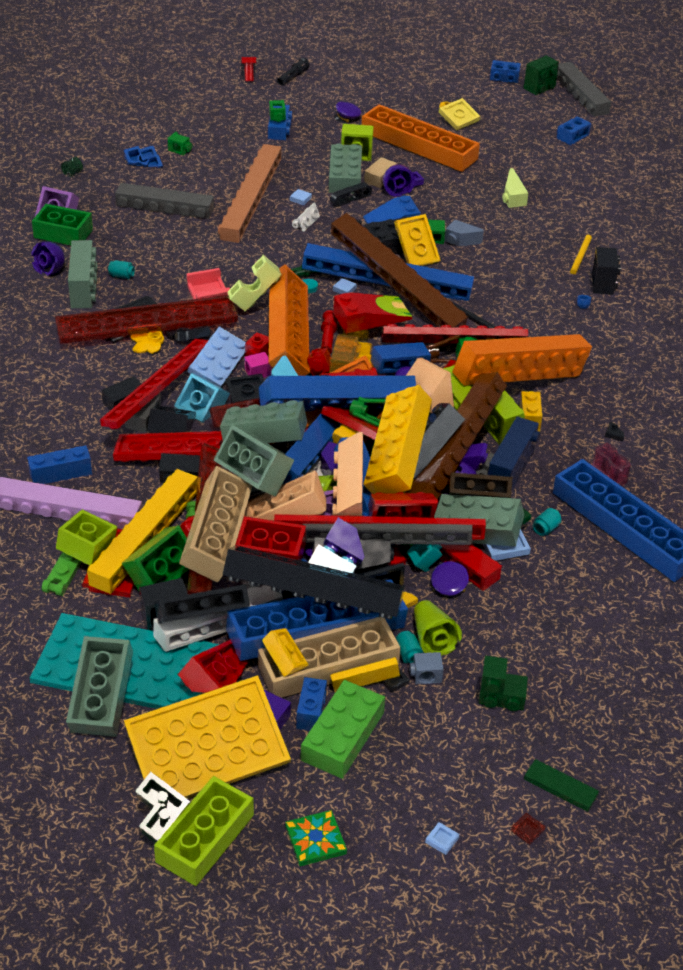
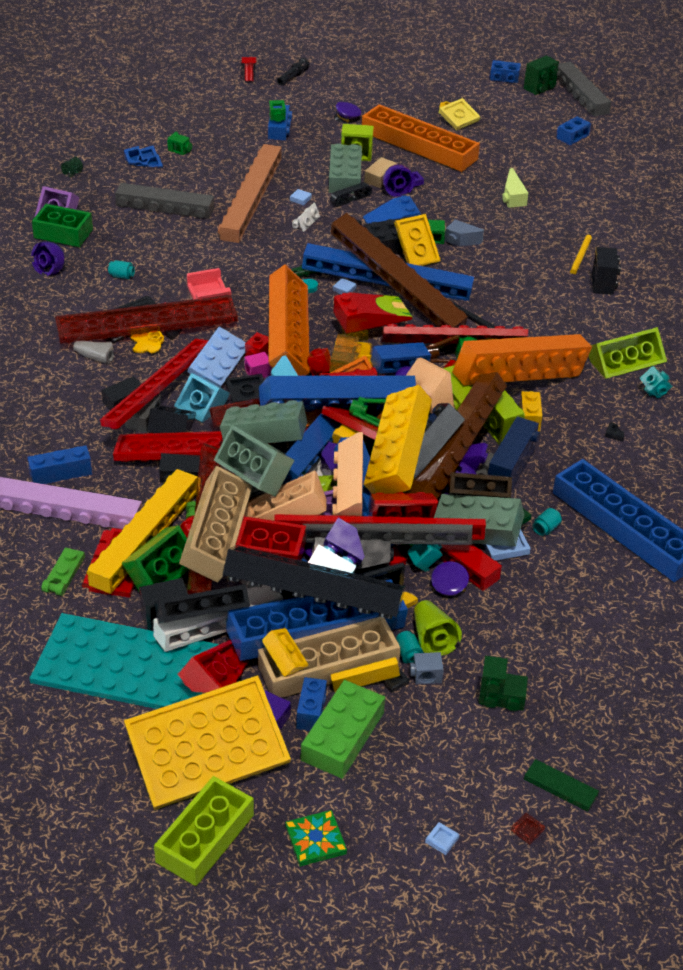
(82, 274): sand green brick -> none
(85, 536): lime brick -> none
(95, 350): none -> light grey piece
(100, 686): sand green brick -> none
(165, 806): brick -> none
(188, 334): black piece -> none
(246, 294): yellowish green arch -> none
(328, 327): red pin -> none
(583, 301): blue hinge -> none
(611, 463): clear pink brick -> none
(628, 353): none -> lime slope
(656, 382): none -> teal brick

